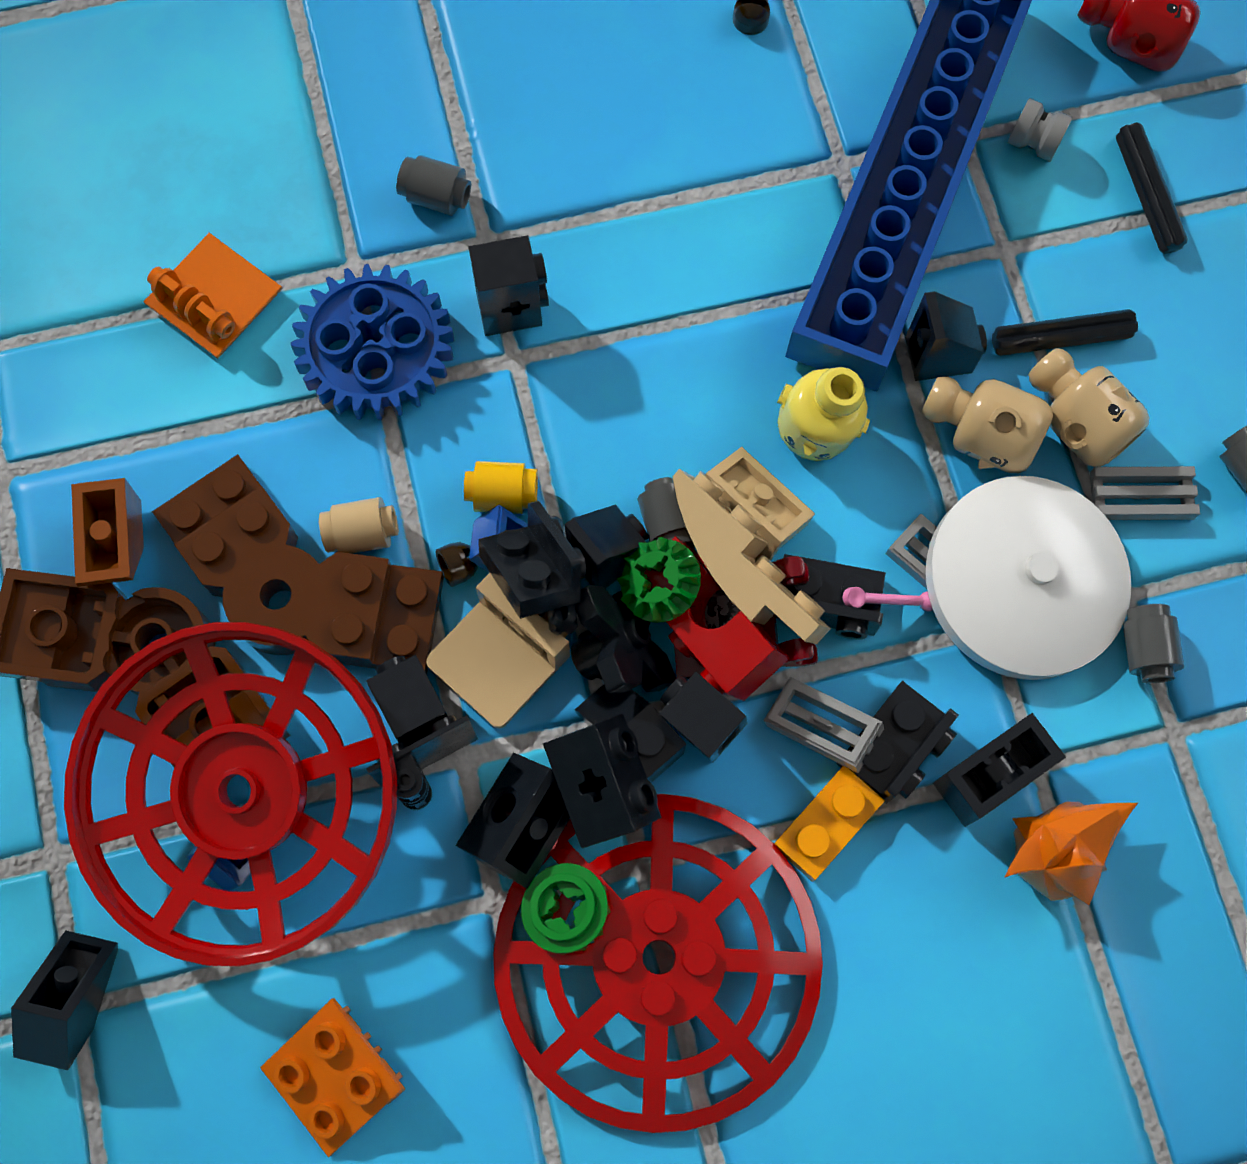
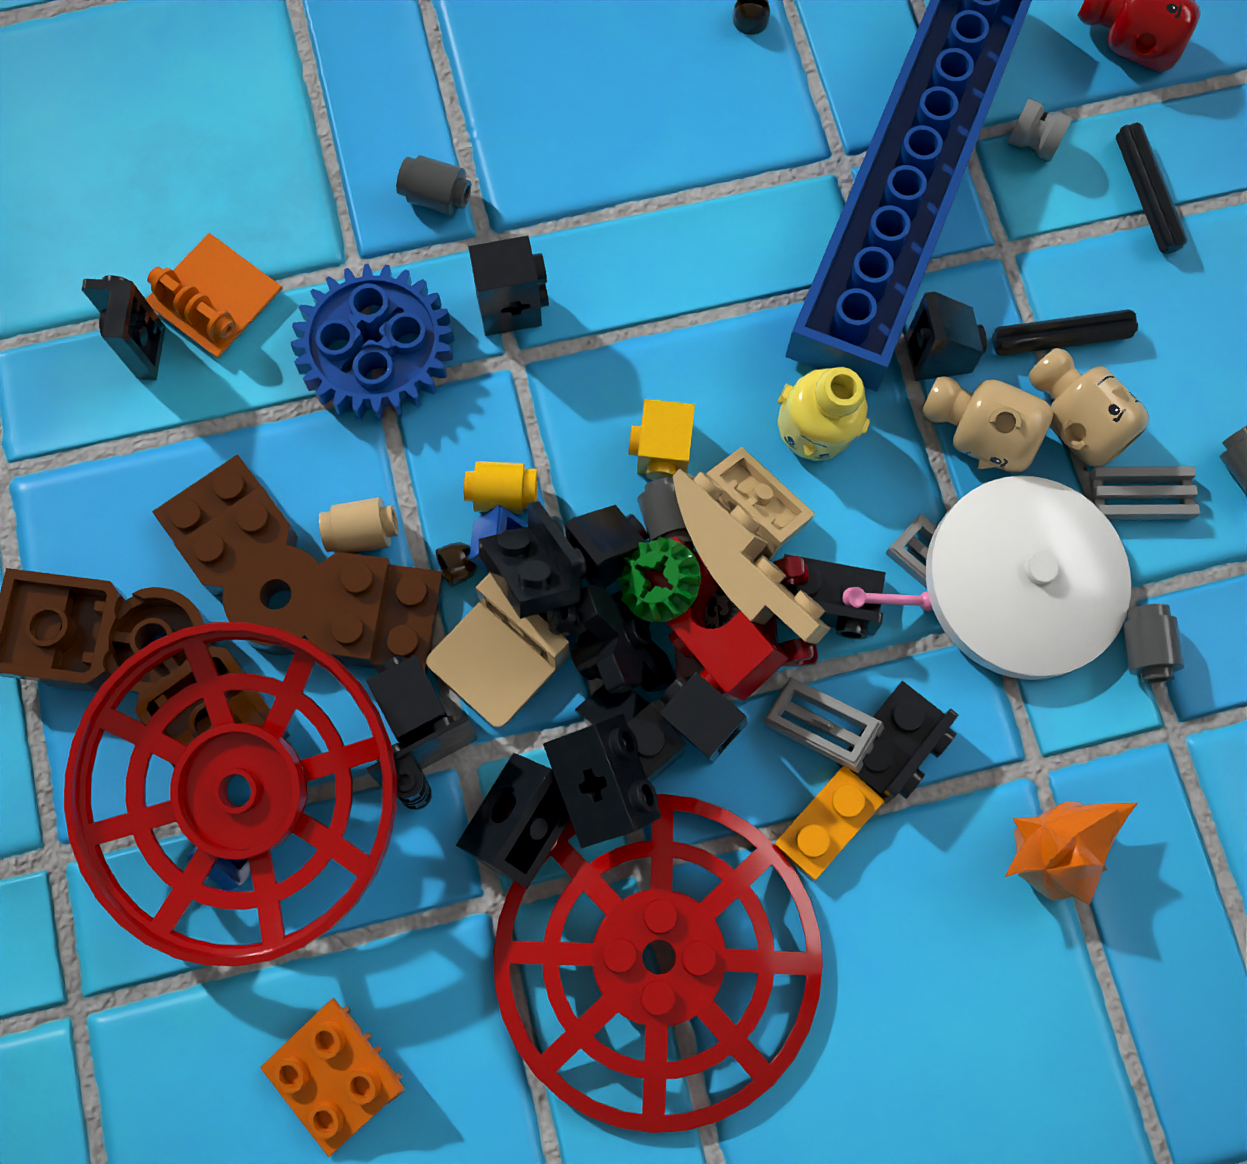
(62, 1000): black slope -> none
(106, 531): dark orange slope -> none
(127, 323): none -> black bracket
(542, 901): green gear -> none
(663, 438): none -> yellow brick
(999, 770): black brick -> none

